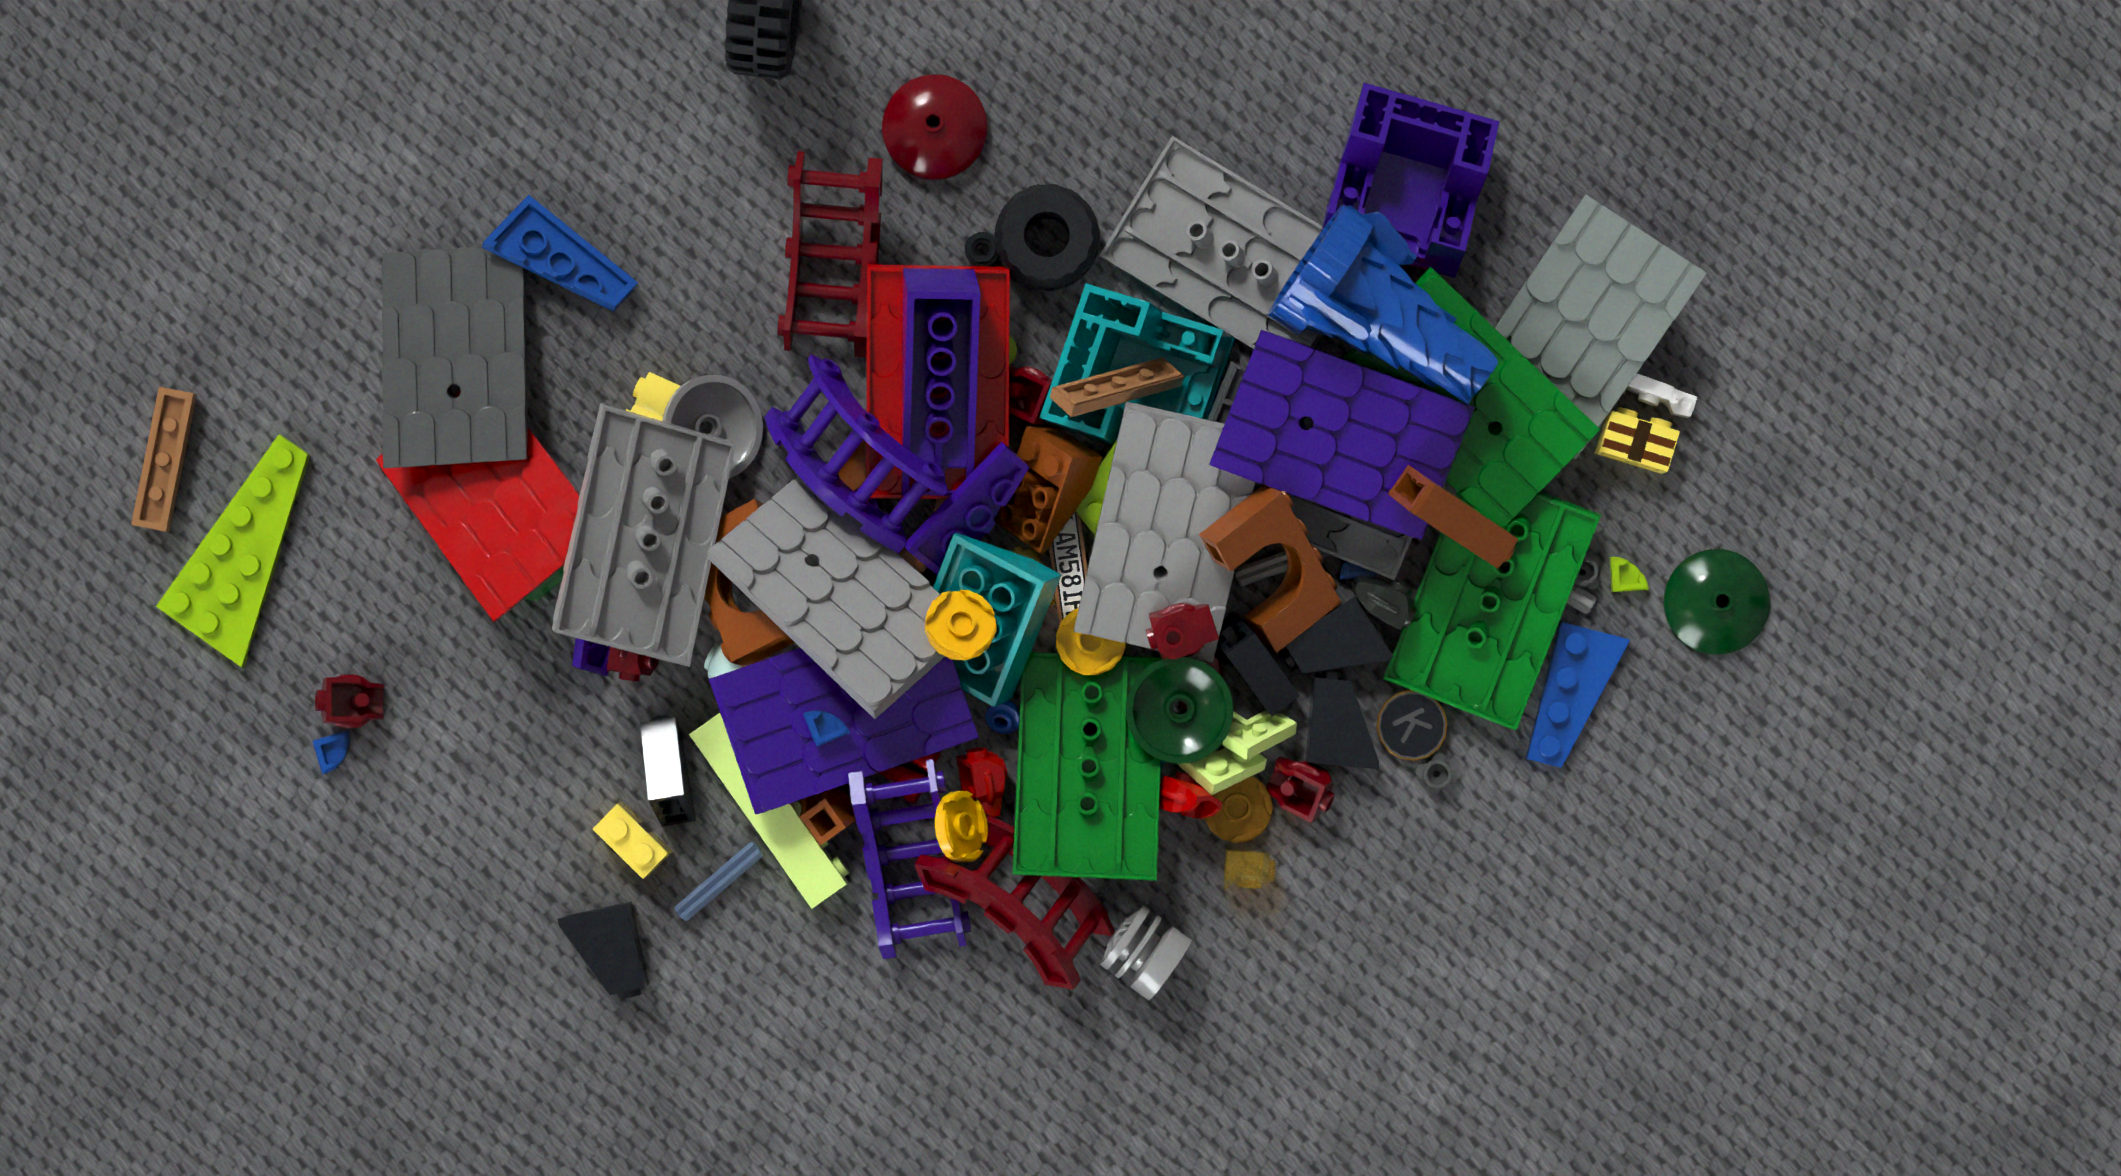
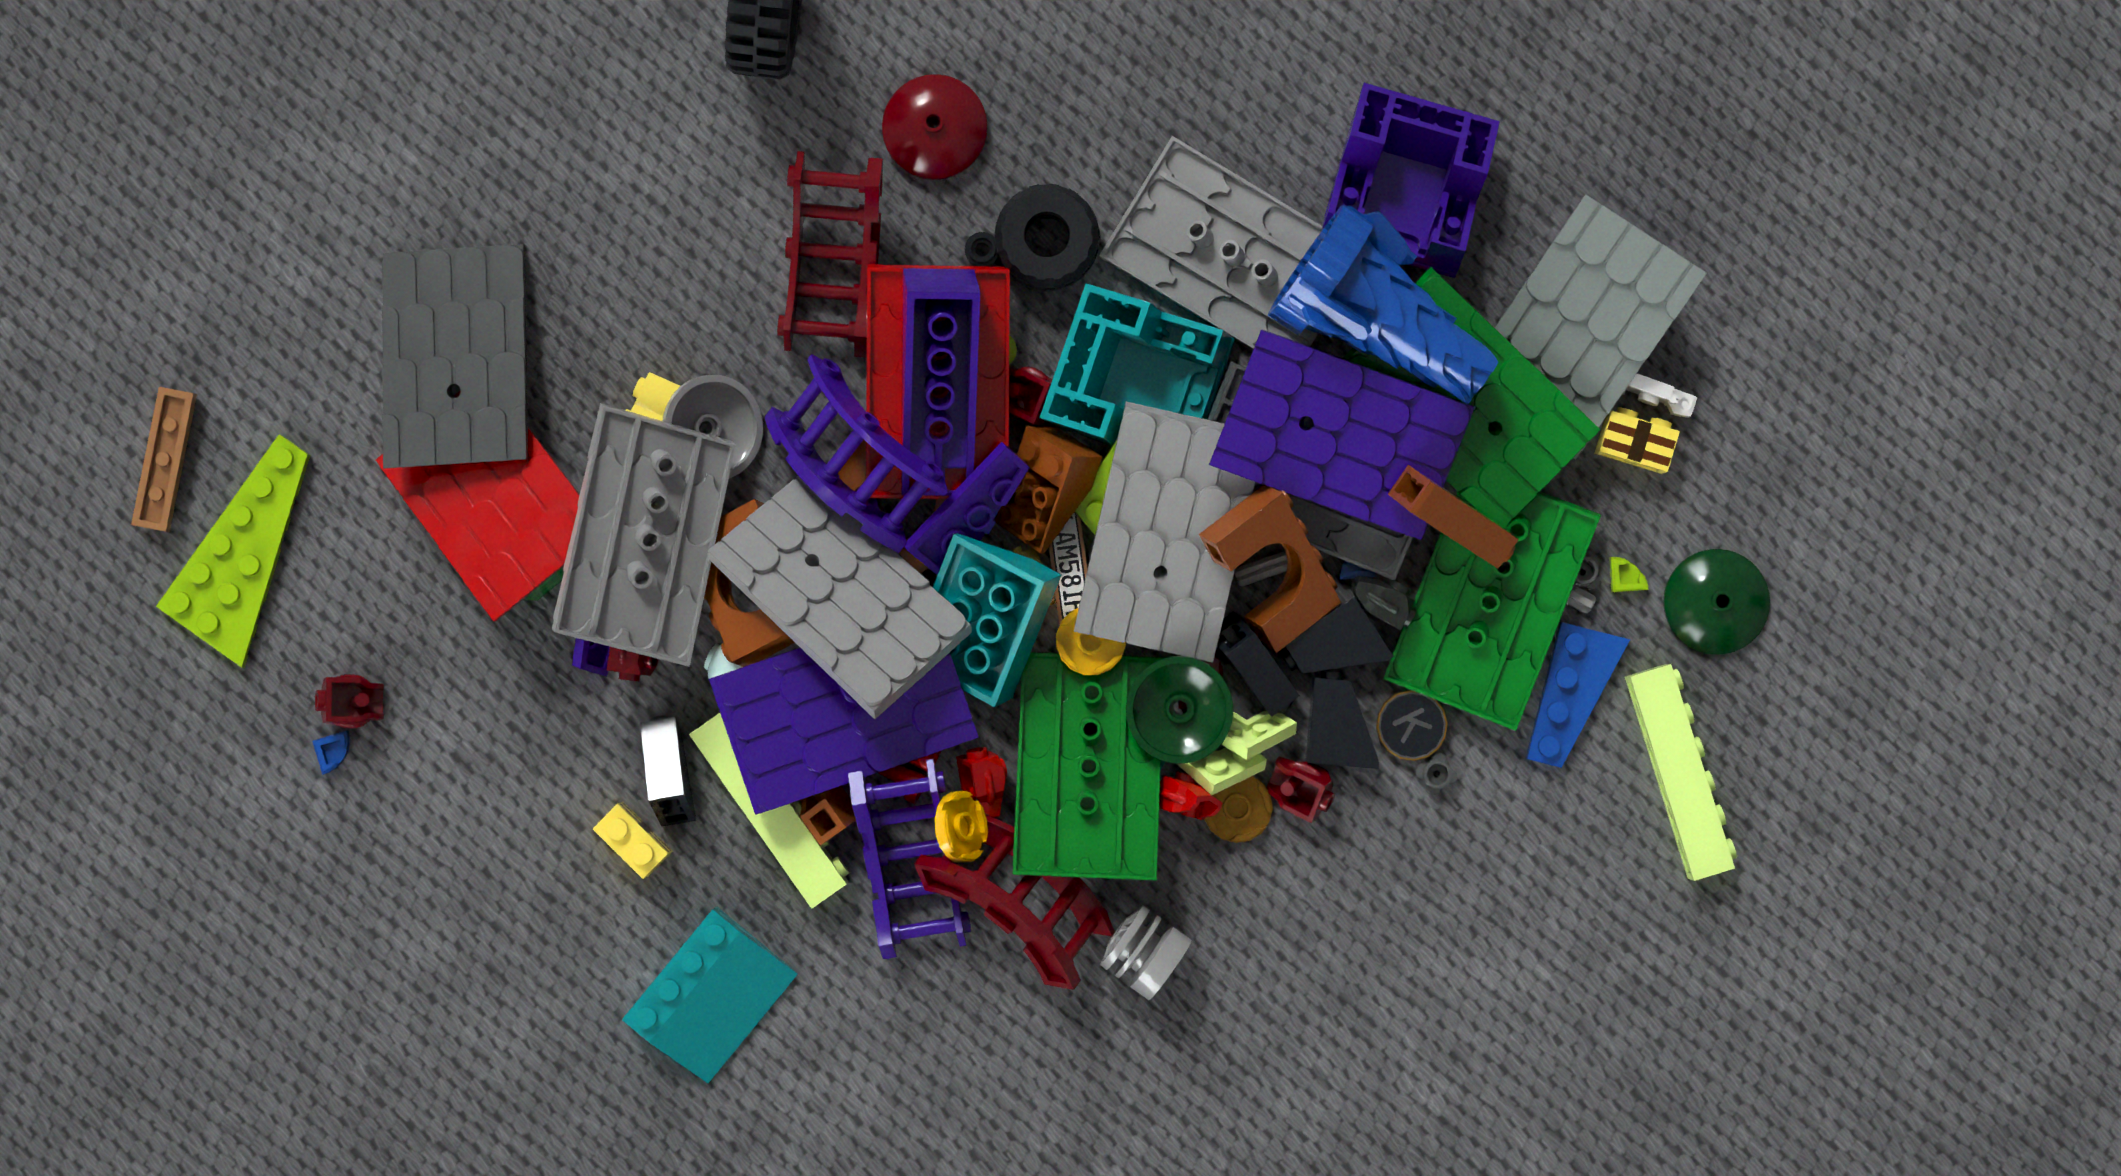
(554, 251): blue wing -> none
(610, 947): black slope -> none
(710, 995): none -> teal slope
(719, 881): sand blue axle -> none
(824, 726): blue tile -> none
(960, 624): yellow tile -> none
(1006, 710): blue plate -> none
(1116, 387): medium nougat tile -> none
(1181, 630): dark red hand -> none
(1247, 868): clear yellow window -> none
(1680, 772): none -> yellowish green brick

